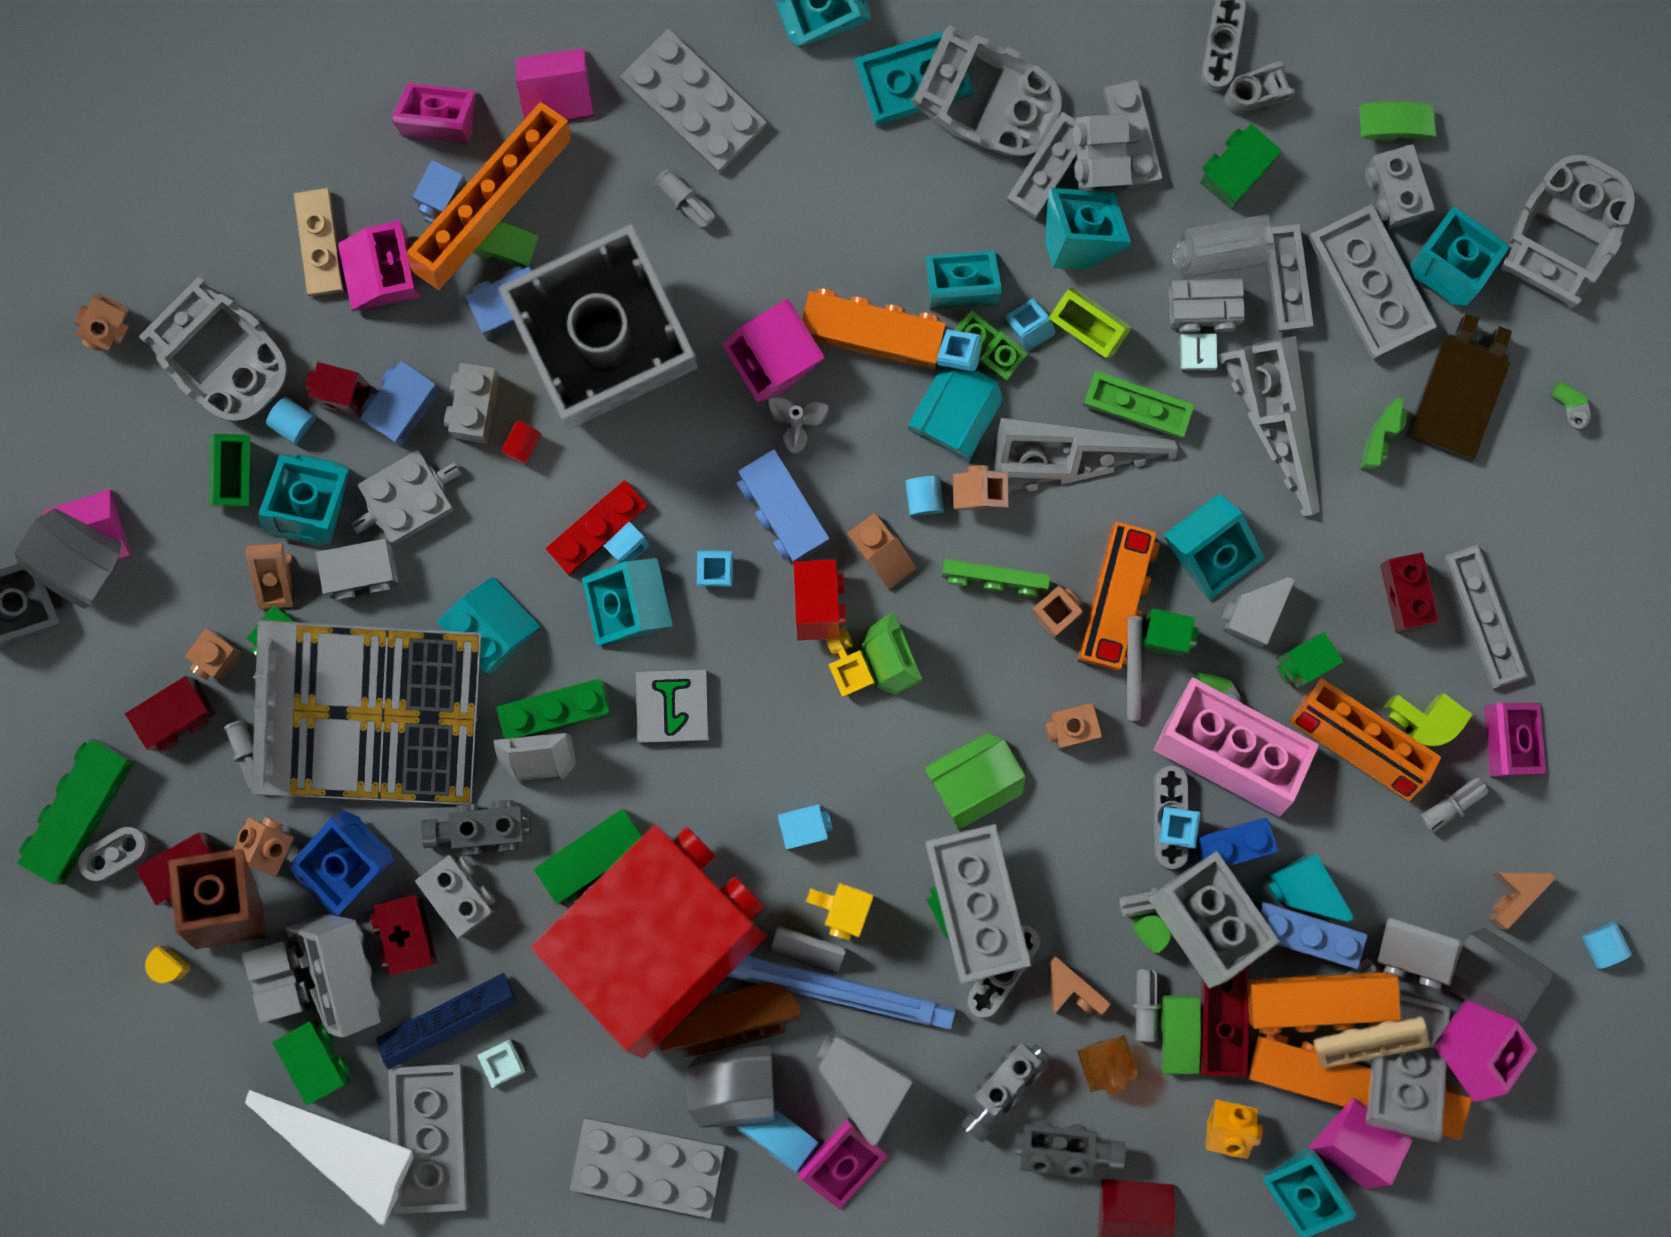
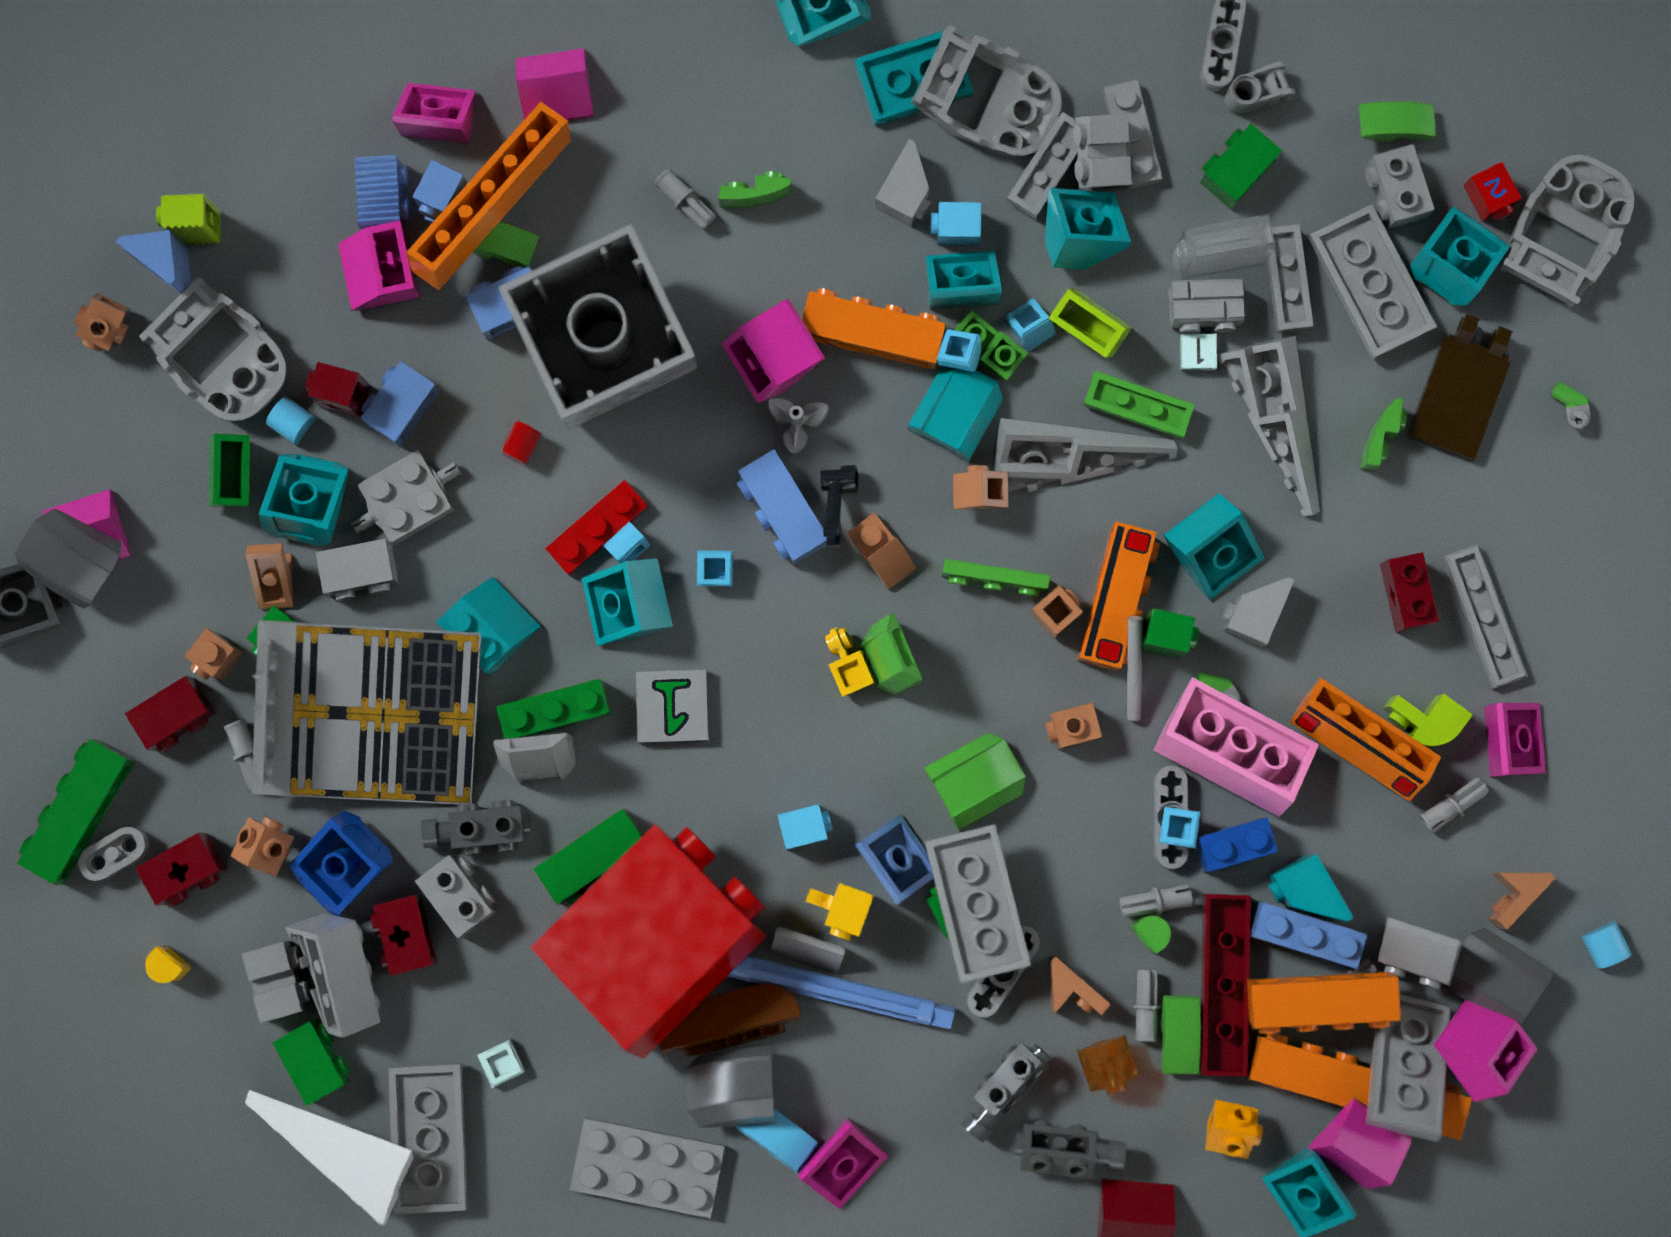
(162, 255): none -> medium blue slope
(190, 218): none -> lime brick
(216, 899): copper slope -> none
(318, 242): tan plate -> none
(380, 190): none -> medium blue brick
(446, 1020): dark blue tile -> none
(473, 403): light grey brick -> none
(693, 101): light grey plate -> none
(767, 190): none -> bright green slope
(817, 600): red brick -> none
(837, 483): none -> black brick
(863, 1084): light grey slope -> none
(897, 859): none -> medium blue slope
(905, 189): none -> light grey slope
(924, 496): medium azure brick -> none
(957, 223): none -> medium azure brick
(1213, 920): light grey slope -> none
(1308, 660): green piece -> none
(1372, 1042): tan plate -> none
(1493, 193): none -> red brick

